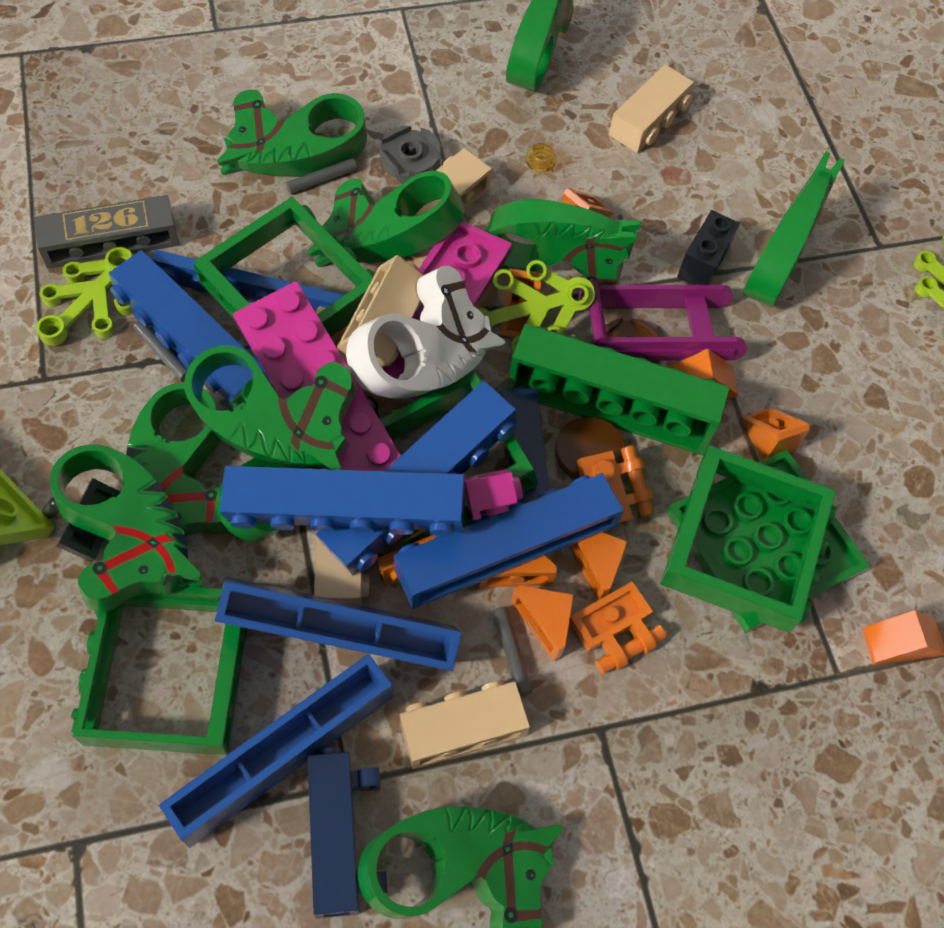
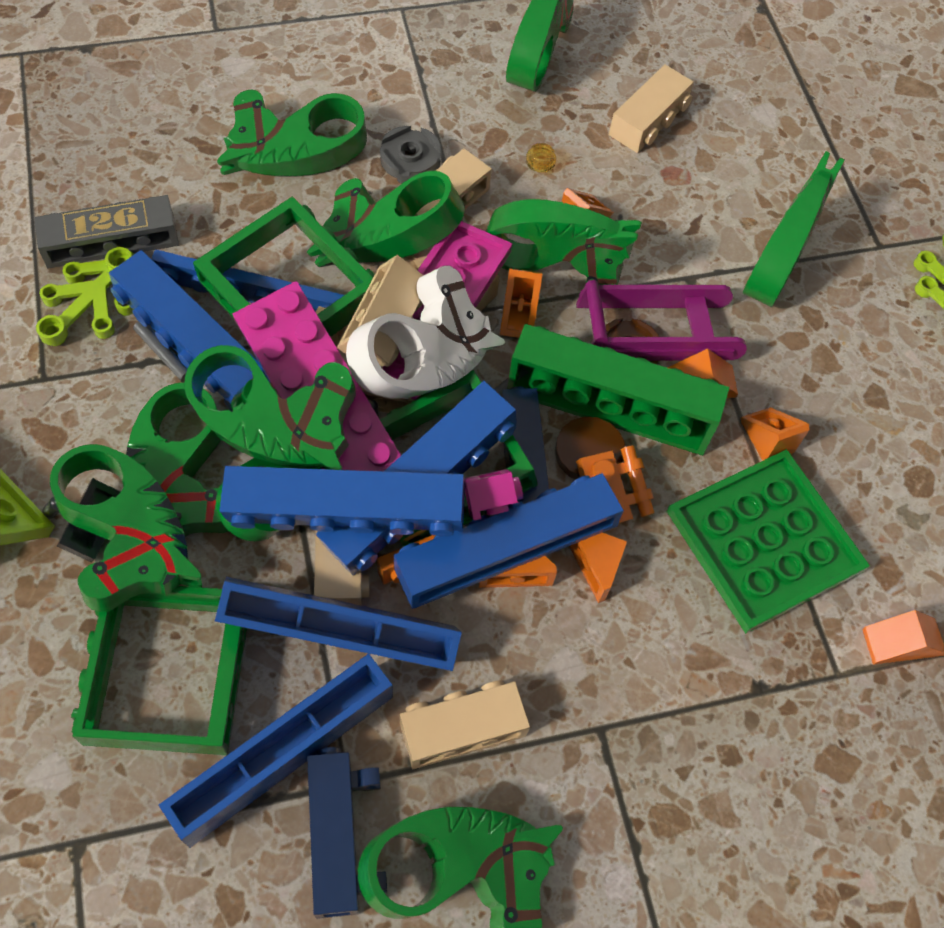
(321, 176): dark grey piece -> none
(512, 650): dark grey piece -> none
(538, 303): lime plant -> none
(546, 615): orange slope -> none
(612, 616): orange plate -> none
(708, 249): black brick -> none
(731, 596): green window -> none

